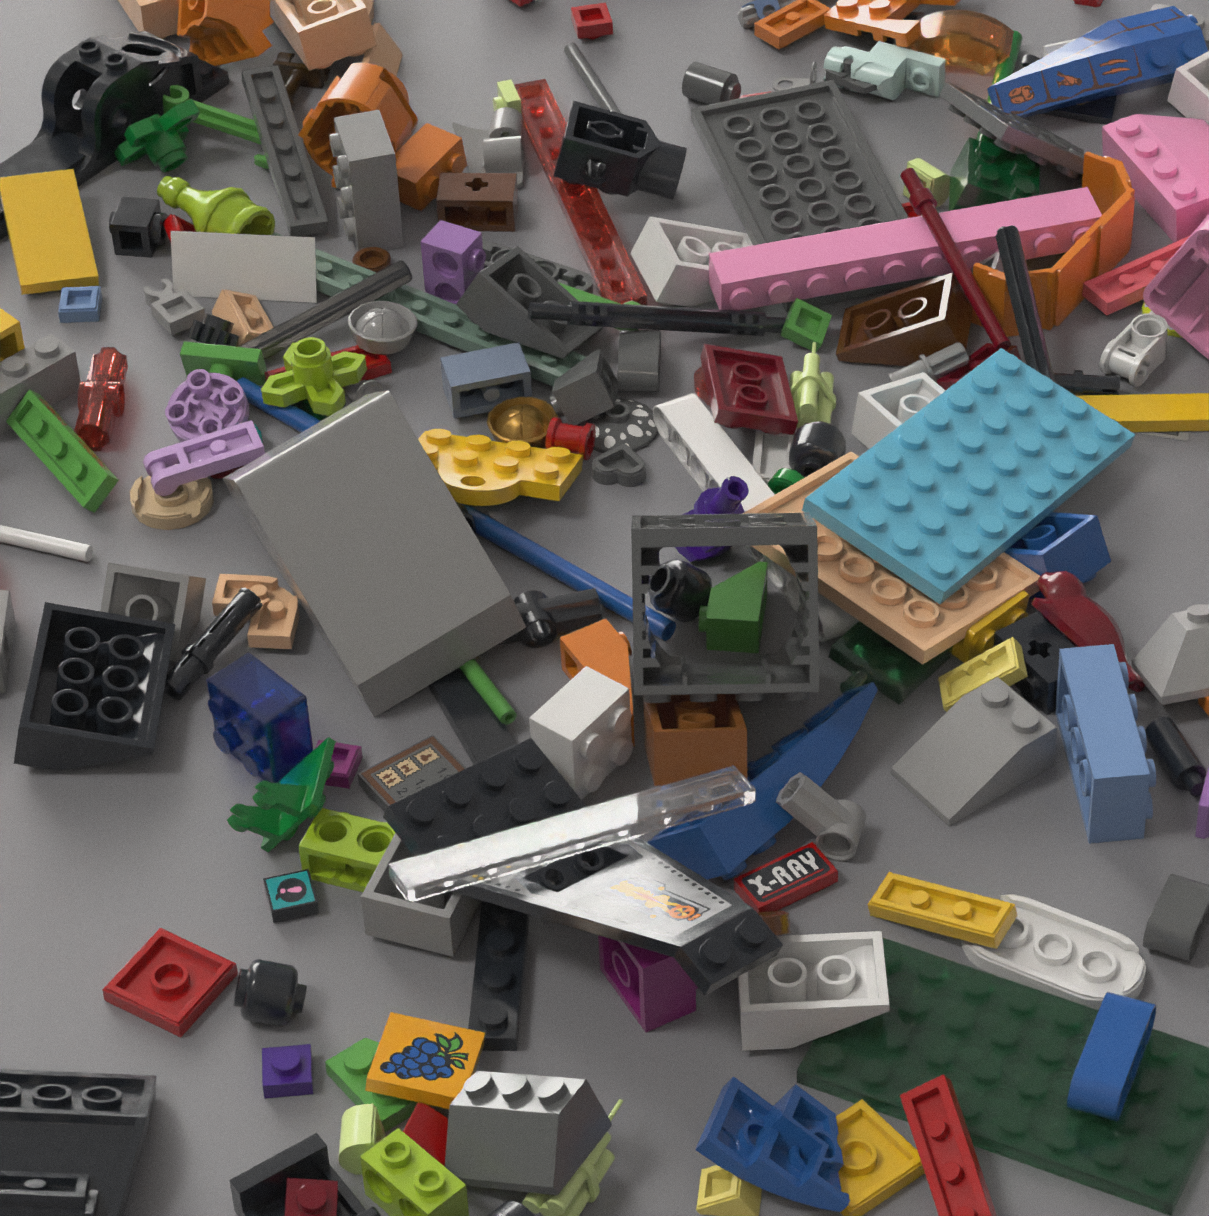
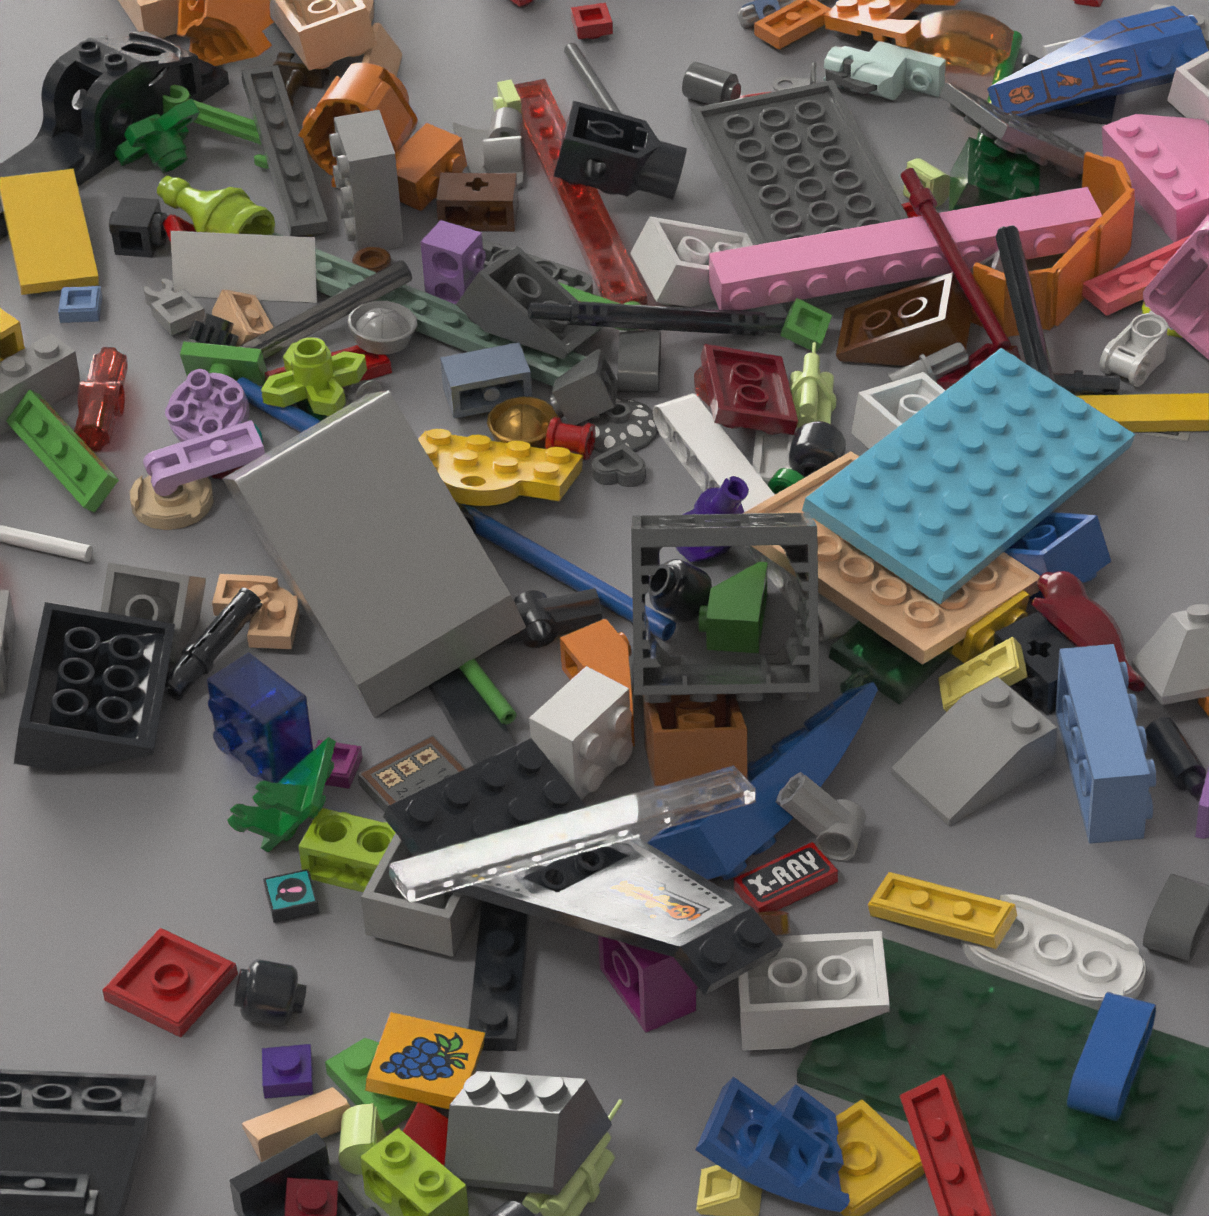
(295, 1122): none -> light nougat slope

